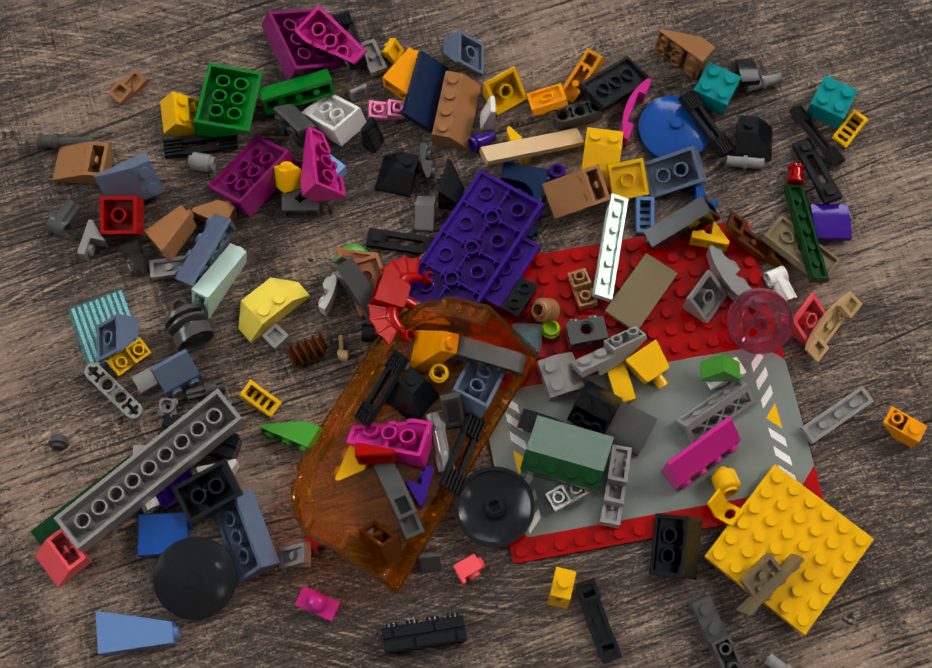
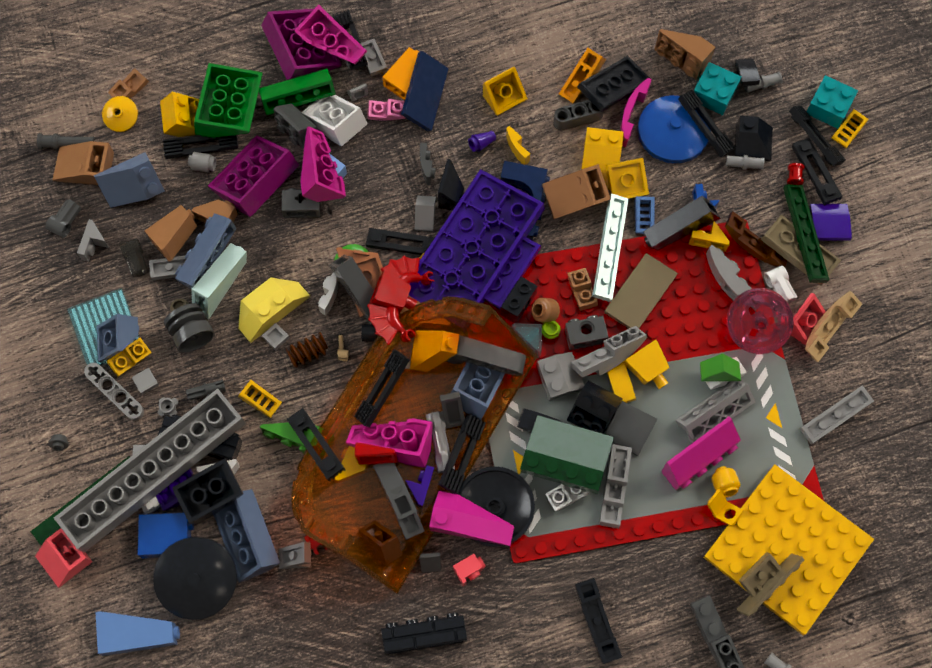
(121, 215): red brick -> none
(126, 118): none -> yellow dish
(177, 374): sand blue slope -> none
(287, 177): yellow slope -> none
(317, 603): dark pink tile -> none
(330, 465): none -> black container
(371, 135): black slope -> none
(392, 50): yellow tile -> none
(398, 173): black slope -> none
(412, 395): black slope -> none
(438, 369): yellow cone -> none
(456, 111): medium nougat slope -> none
(463, 518): none -> dark pink wedge
(465, 51): sand blue slope -> none
(488, 114): white slope -> none
(531, 146): tan tile -> none
(547, 99): light orange plate -> none
(556, 168): dark purple plate -> none
(561, 587): yellow torso -> none
(674, 172): sand blue slope -> none
(675, 546): black slope -> none
(705, 298): light grey slope -> none
(904, 427): light orange slope -> none

